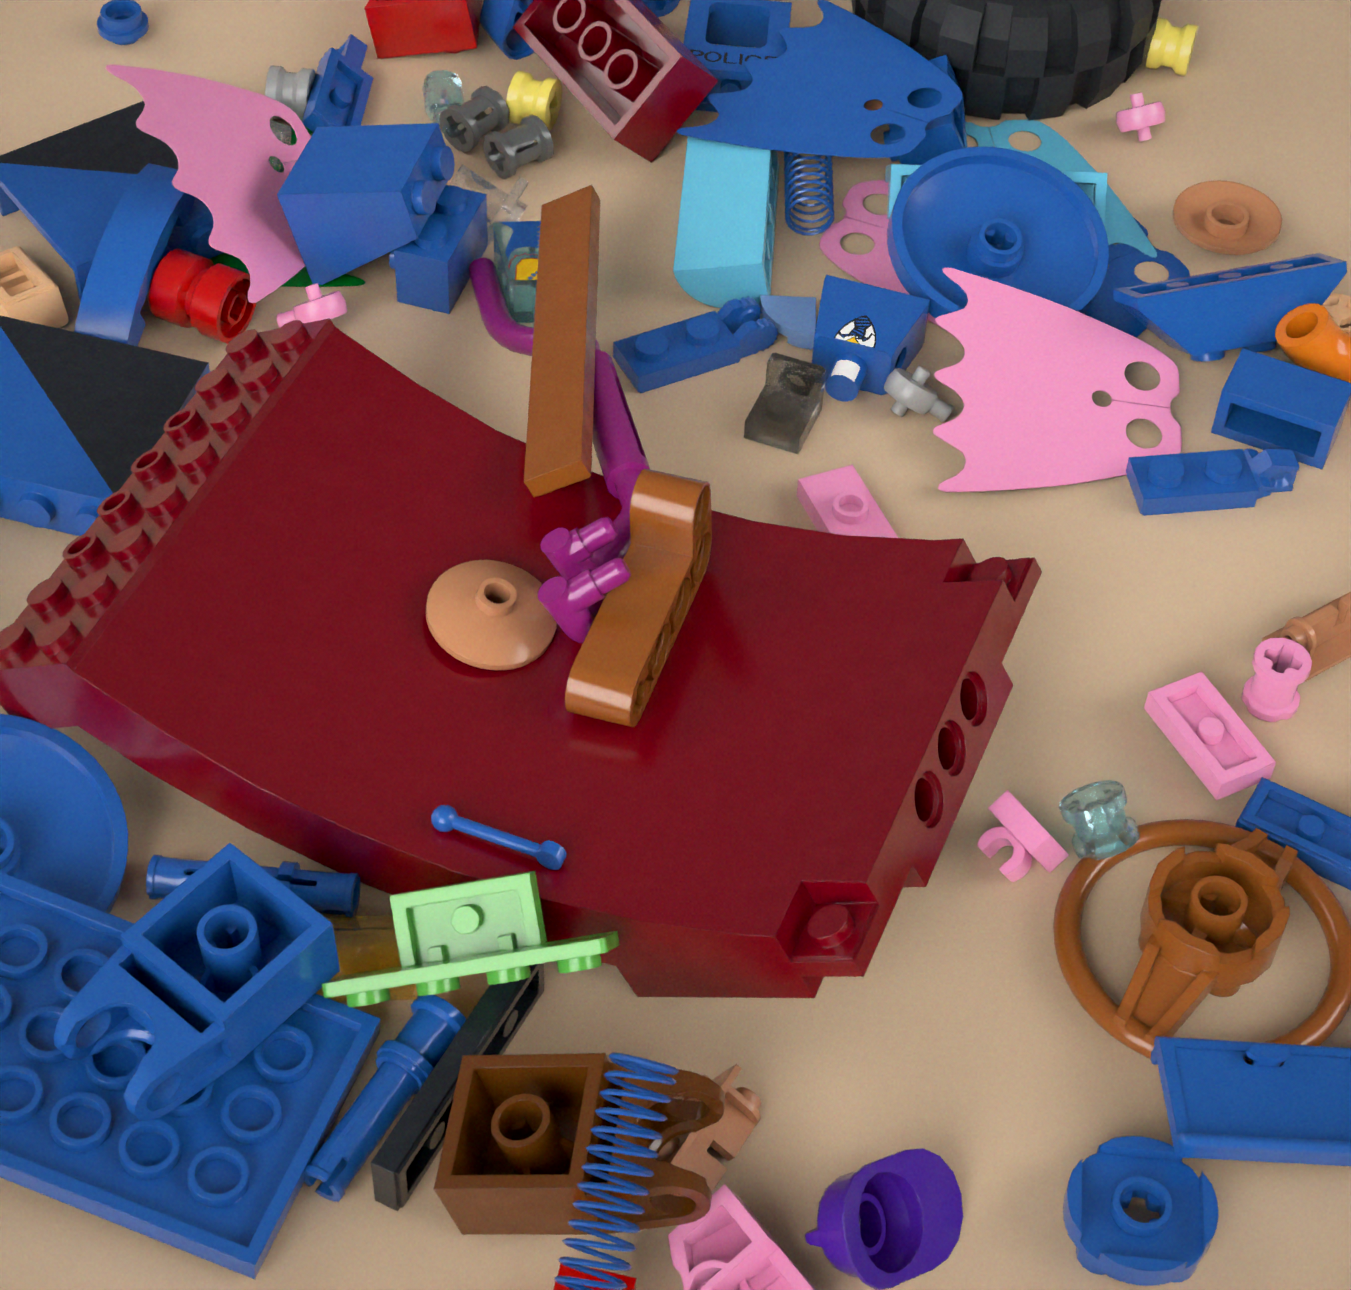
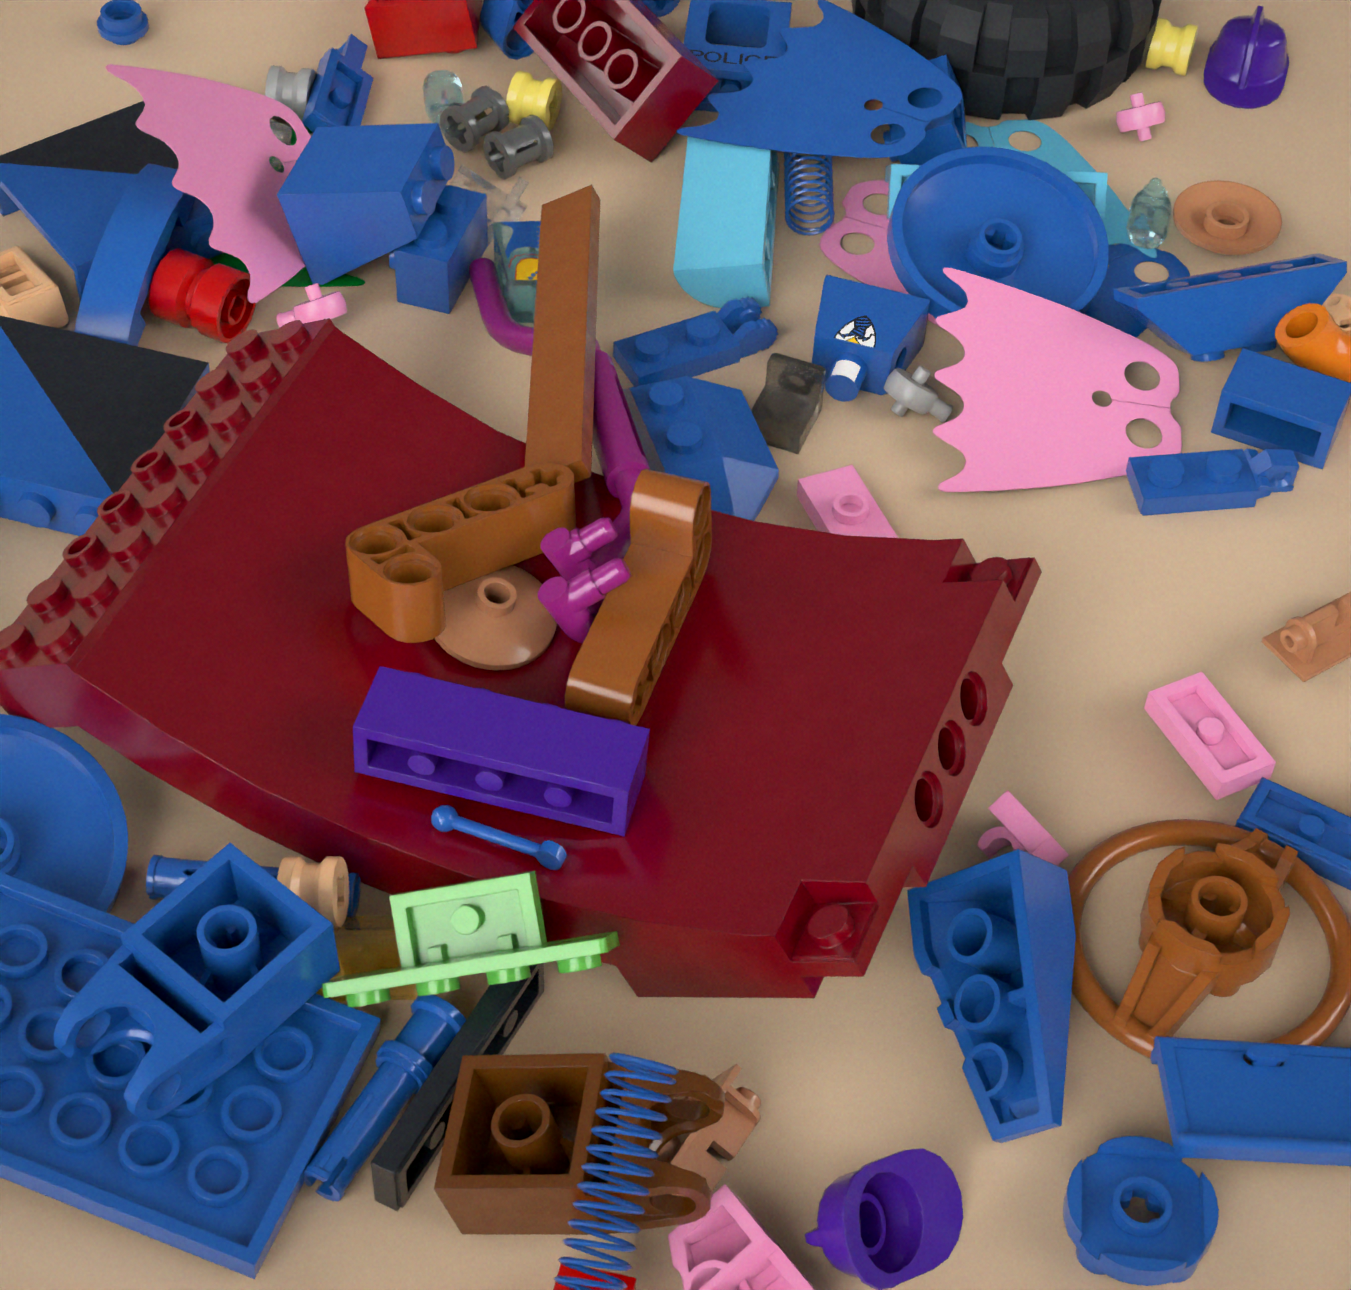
(319, 885): none -> light nougat wheel
(416, 555): none -> dark orange beam
(500, 750): none -> dark purple brick
(707, 436): none -> blue wedge
(792, 317): medium blue tile -> none
(1003, 969): none -> blue wedge
(1099, 820): clear light blue wheel -> none
(1149, 215): none -> clear light blue piece
(1247, 62): none -> dark purple piece
(1279, 669): bright pink bush -> none

